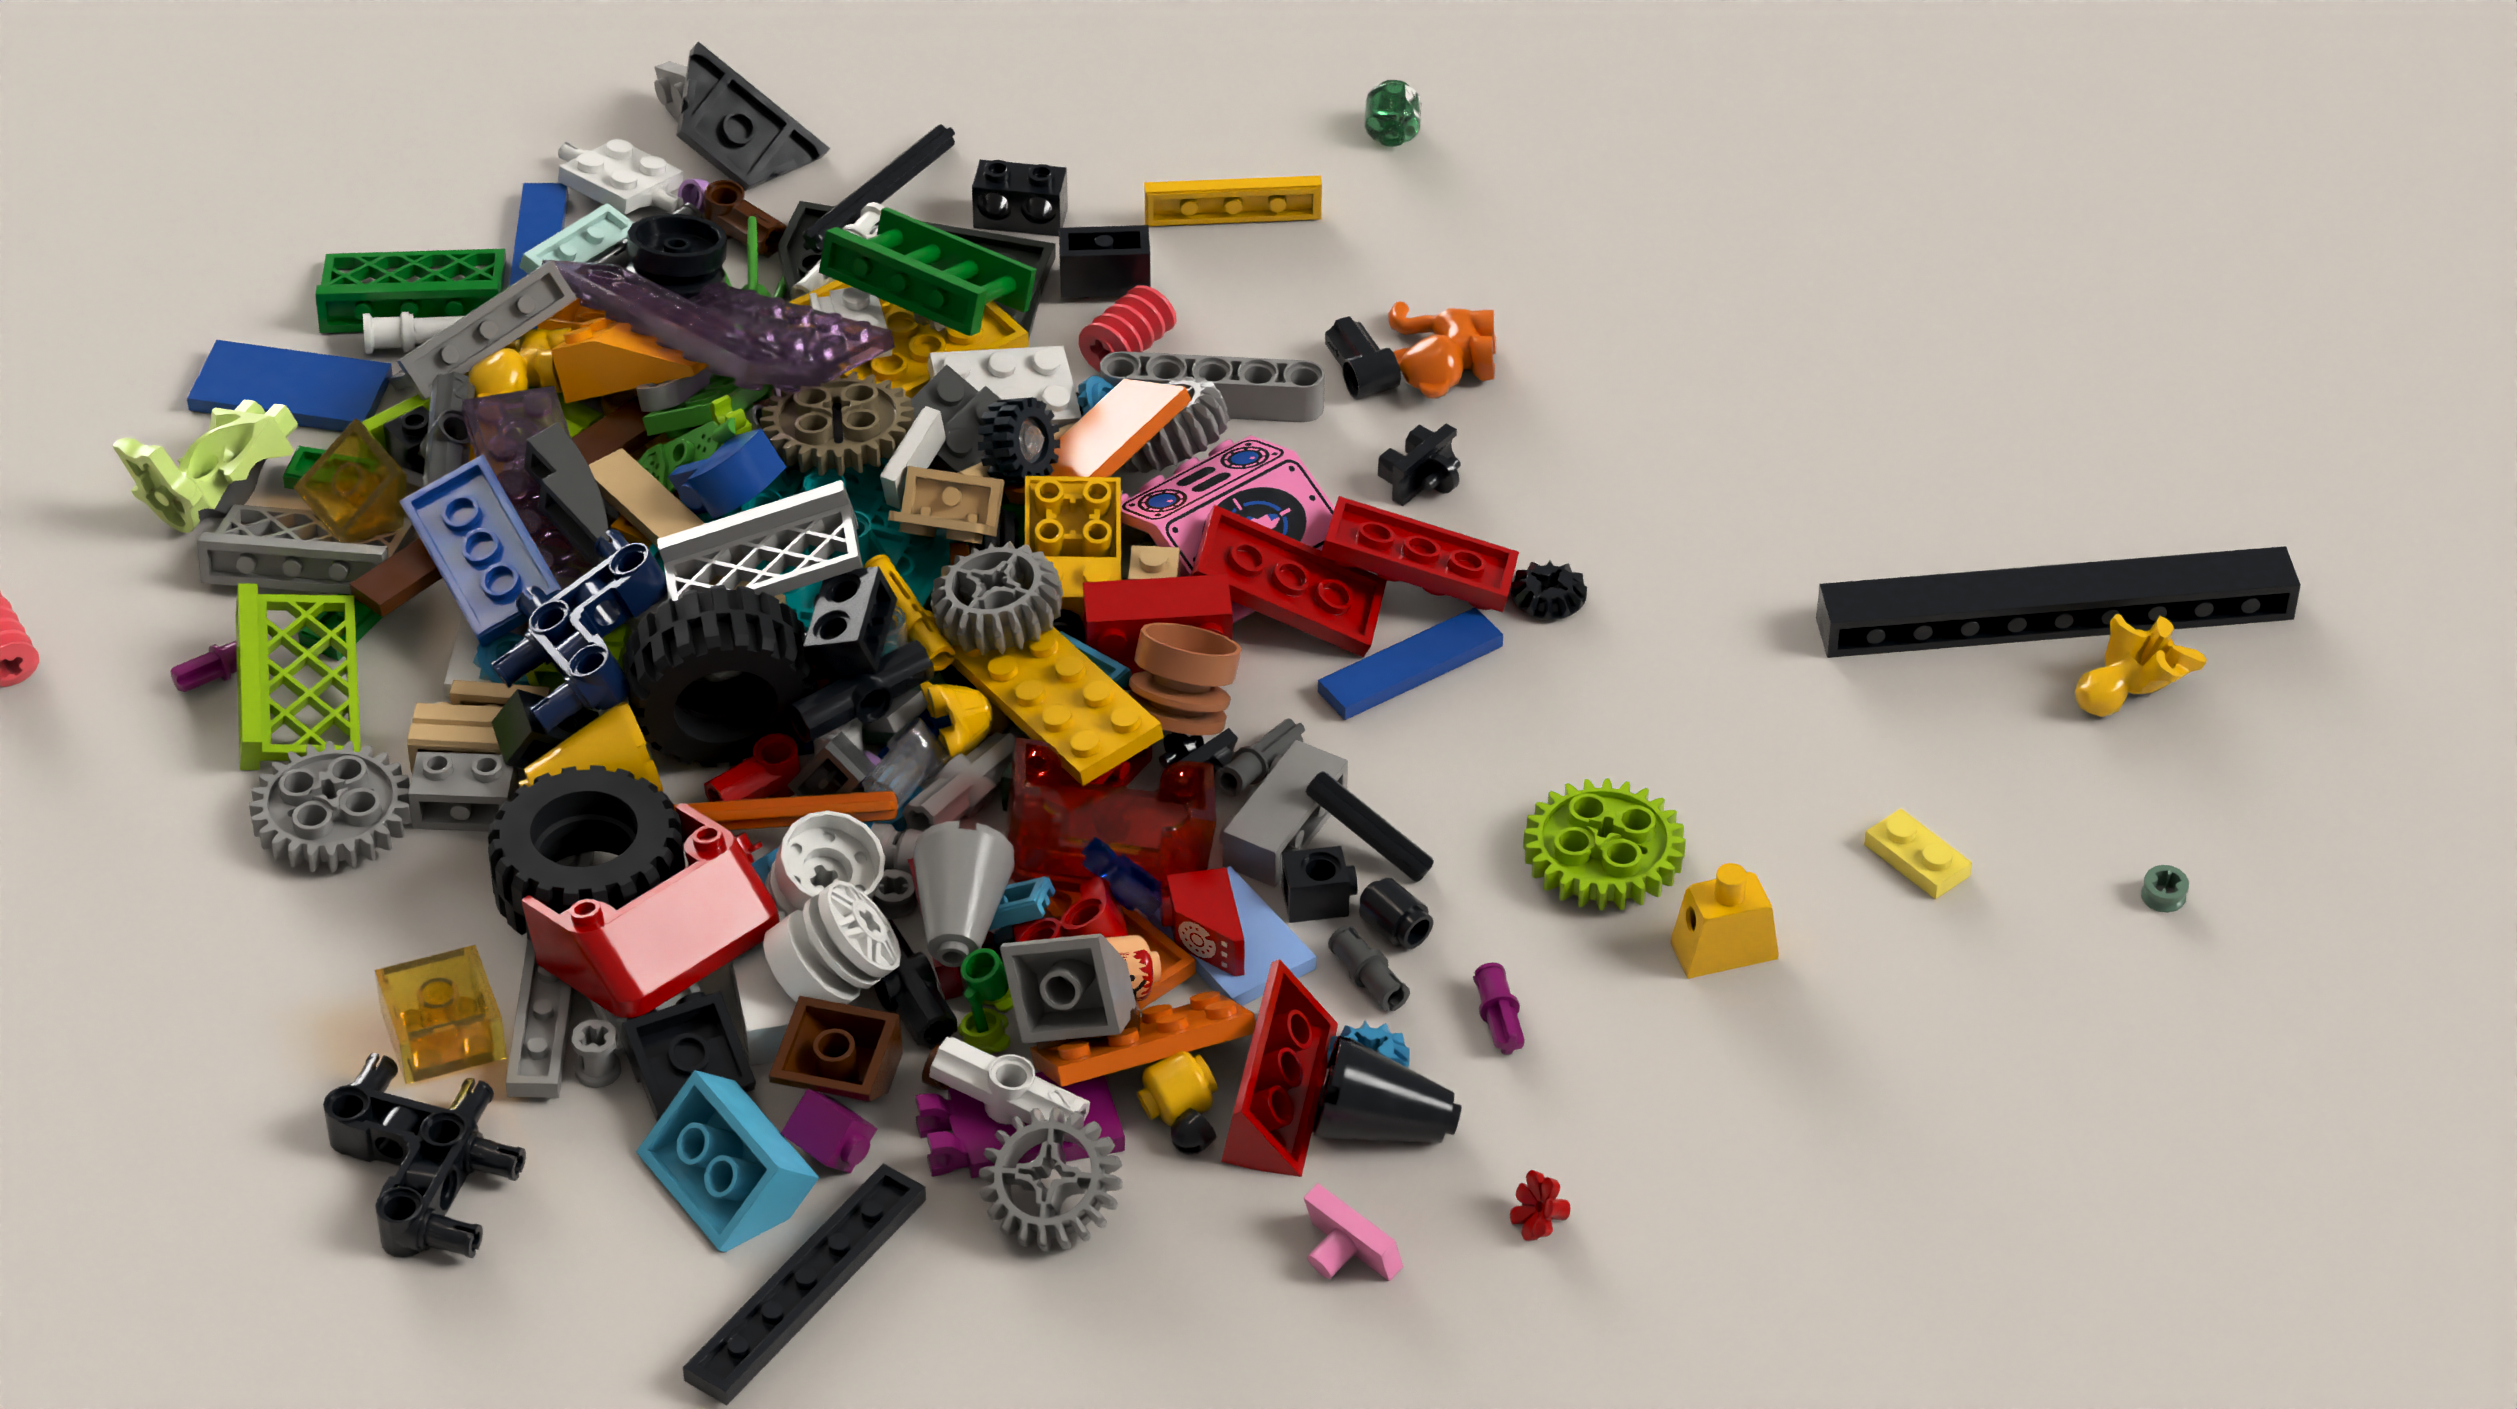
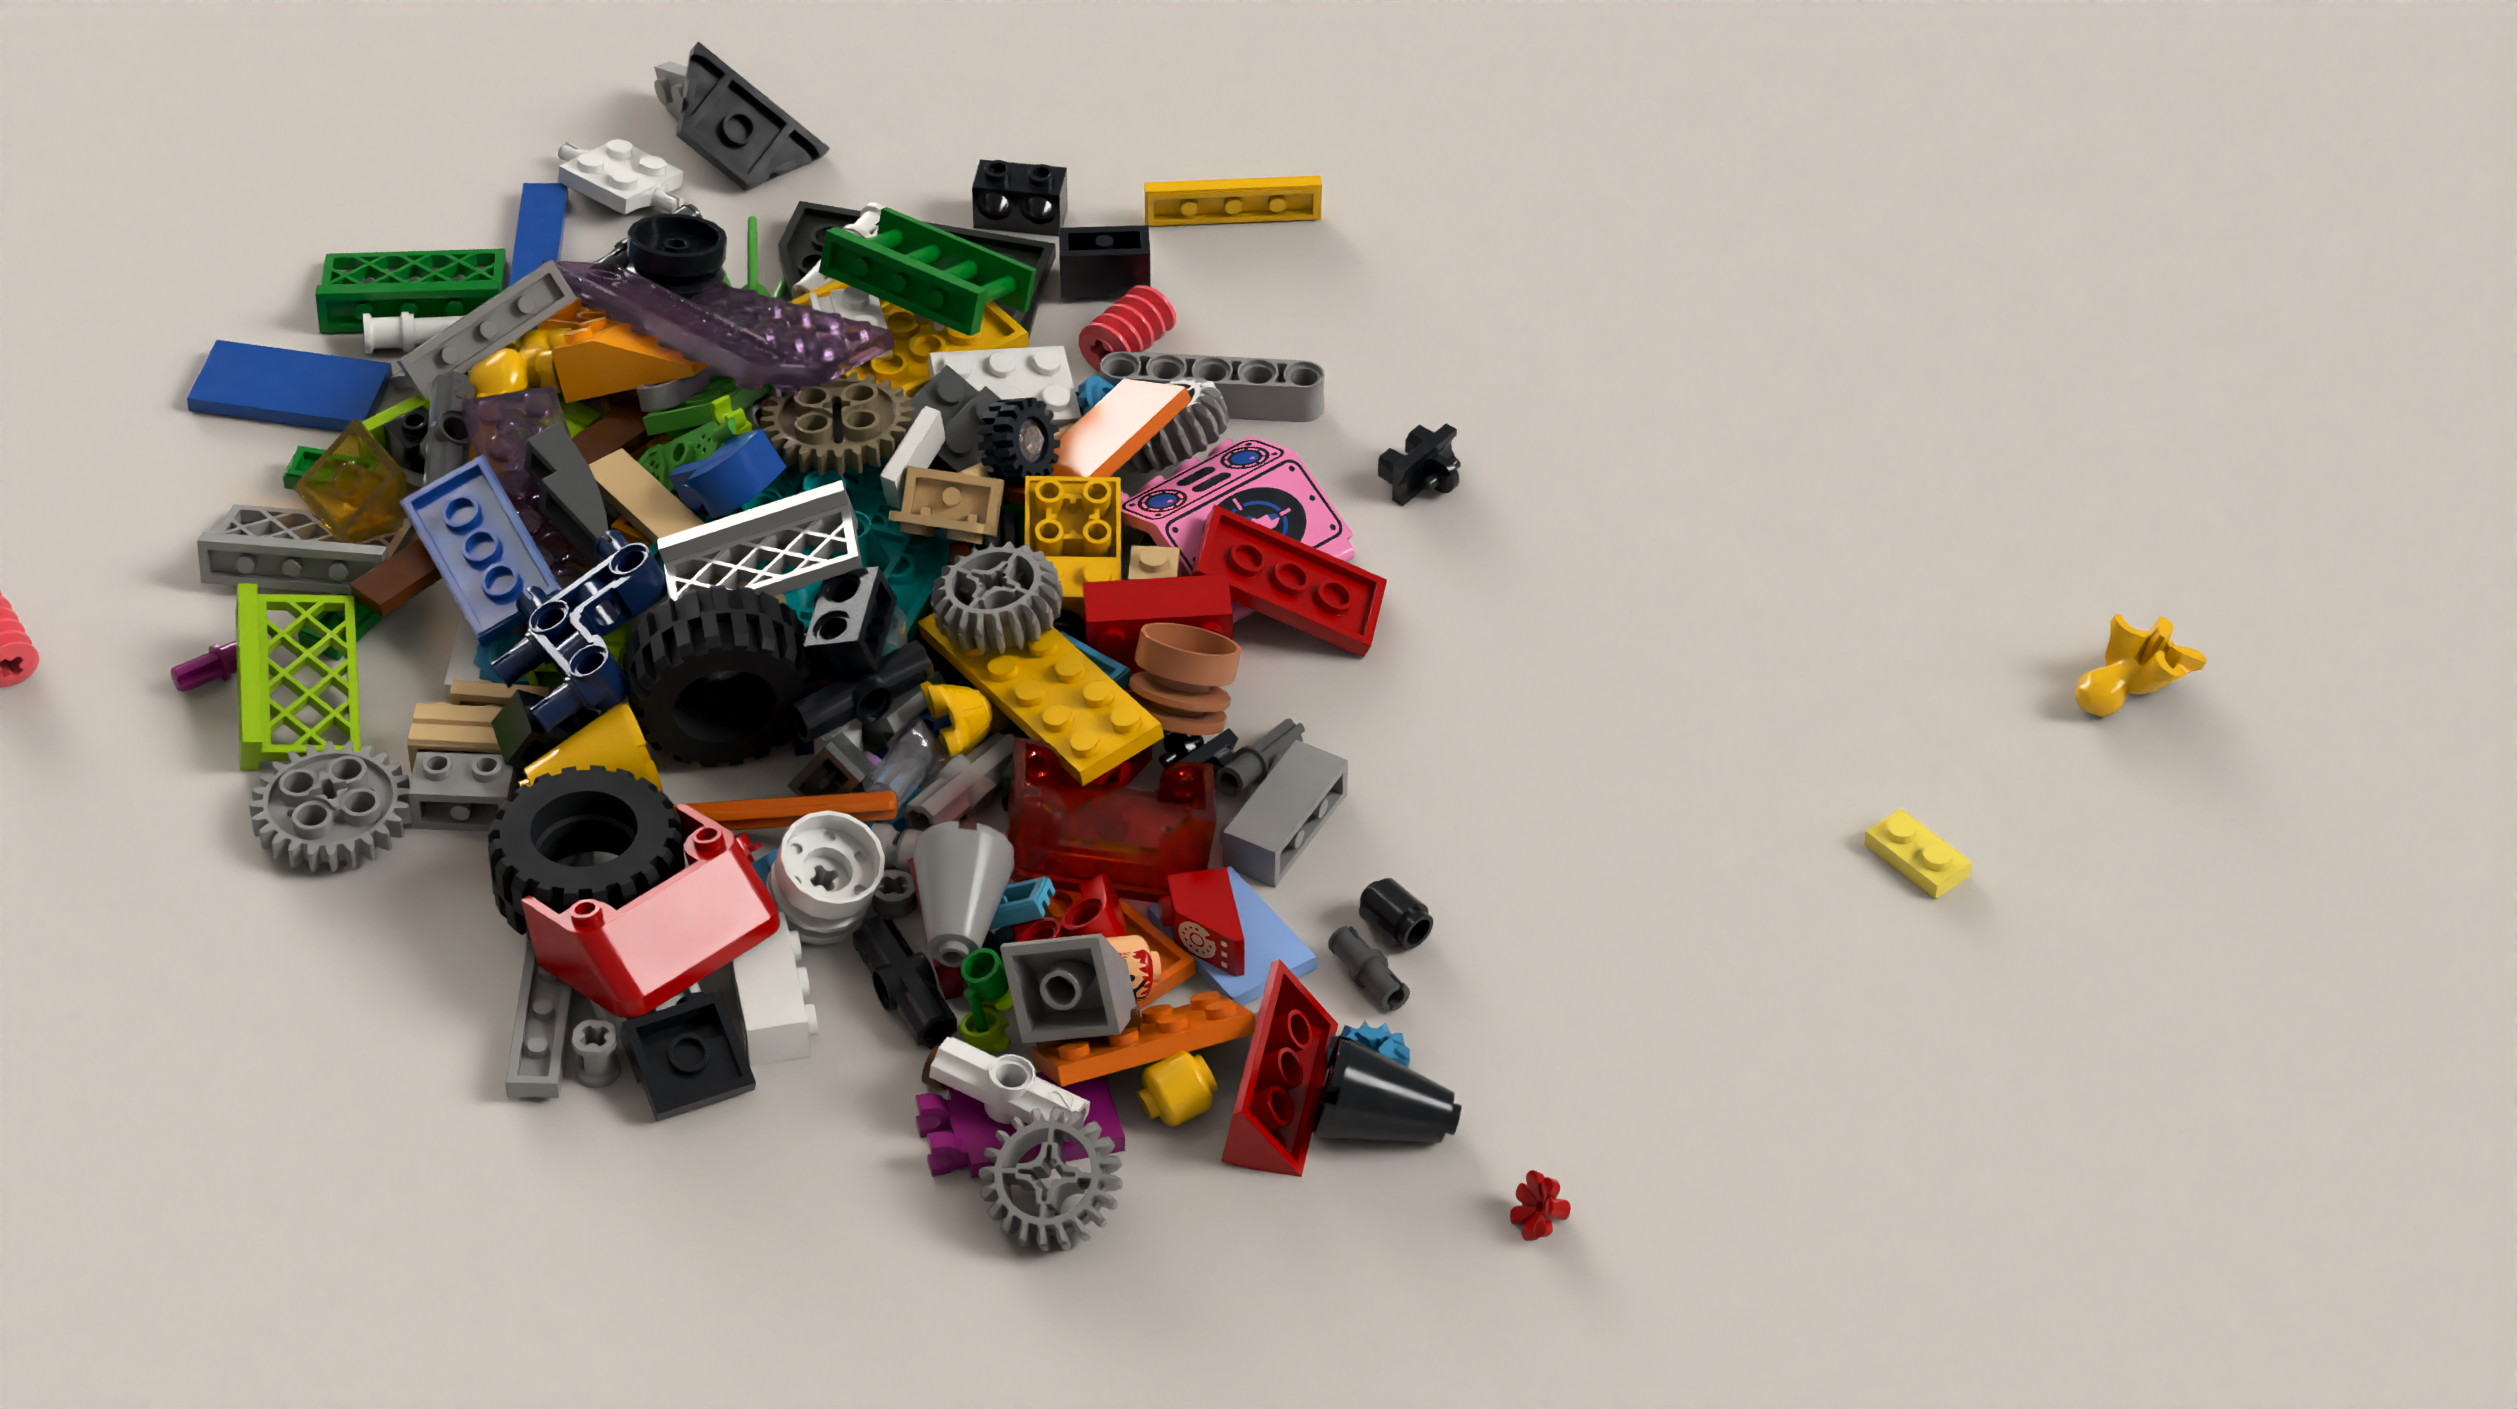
(215, 470): yellowish green hips -> none
(433, 1152): black pin -> none
(440, 1014): clear yellow brick -> none
(581, 241): light aqua plate -> none
(693, 192): lavender hinge -> none
(726, 1161): medium azure slope -> none
(728, 209): reddish brown piece -> none
(761, 776): red piece -> none
(804, 1284): black plate -> none
(829, 1131): magenta brick -> none
(832, 946): white wheel -> none
(839, 1050): reddish brown slope -> none
(882, 184): black axle -> none
(919, 622): yellow pin -> none
(1128, 881): clear blue plate -> none
(1192, 1132): black hinge -> none
(1317, 884): black brick -> none
(1348, 1236): bright pink tile -> none
(1363, 364): black piece -> none
(1369, 826): black axle -> none
(1392, 113): clear green head -> none
(1410, 663): blue tile -> none
(1420, 554): red plate -> none
(1459, 343): orange animal -> none
(1499, 1007): magenta axle -> none
(1554, 602): black gear -> none
(1604, 844): lime gear -> none
(1724, 924): yellow torso -> none
(2055, 601): black brick -> none
(2169, 877): sand green bush -> none

